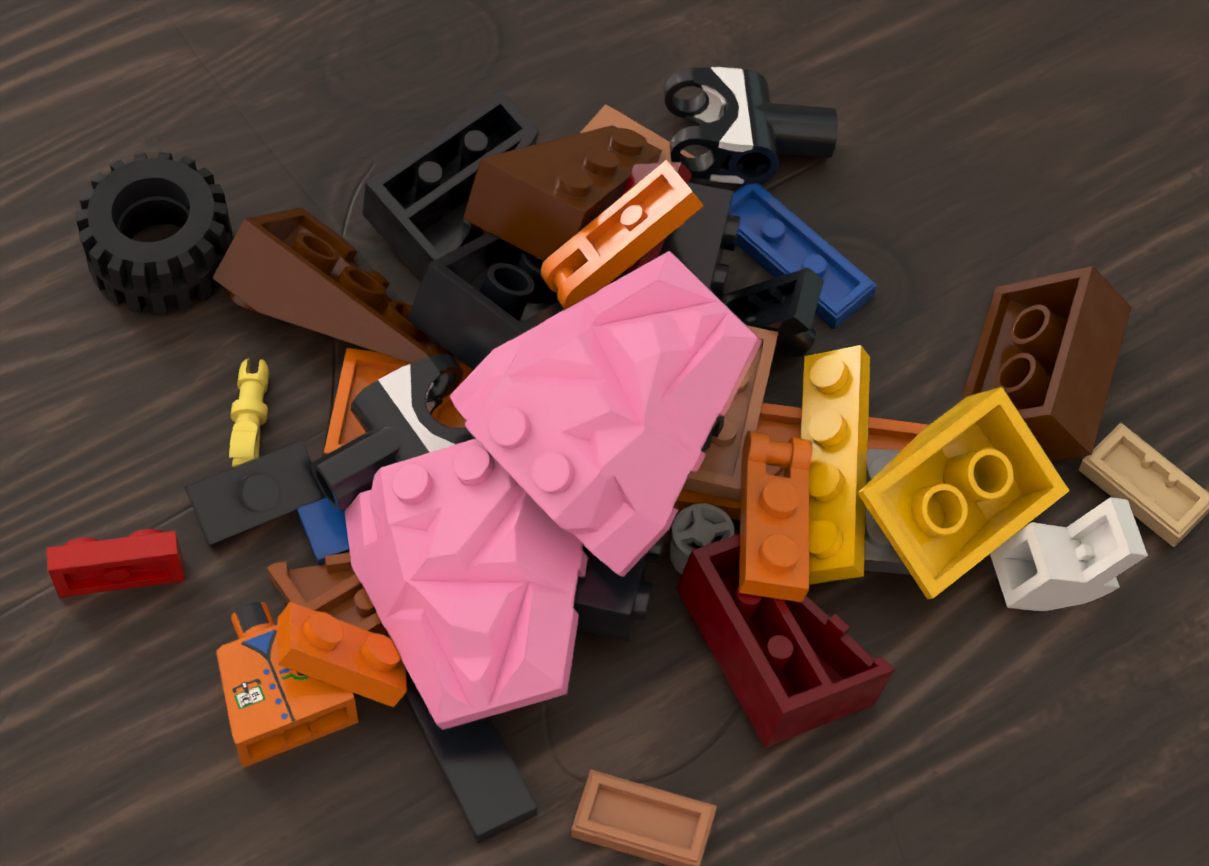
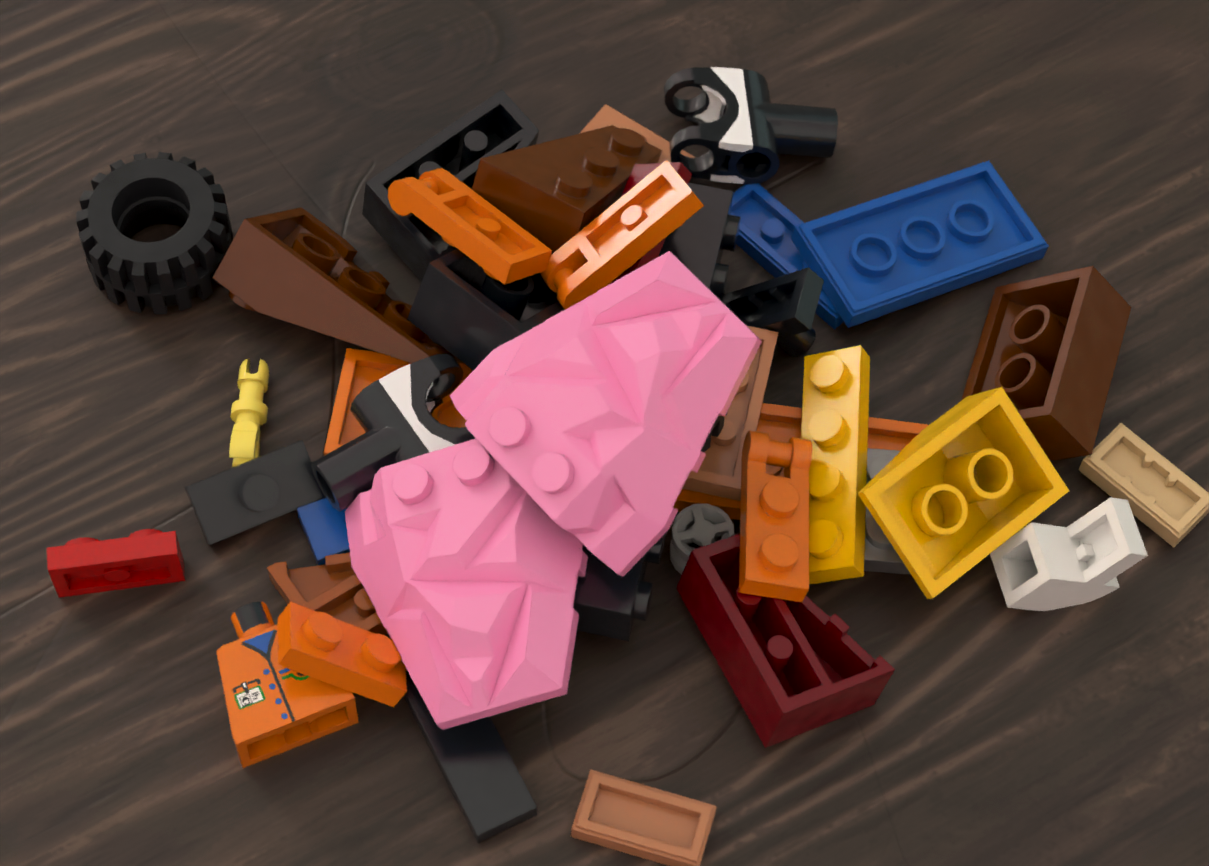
(470, 225): none -> orange plate
(918, 243): none -> blue tile

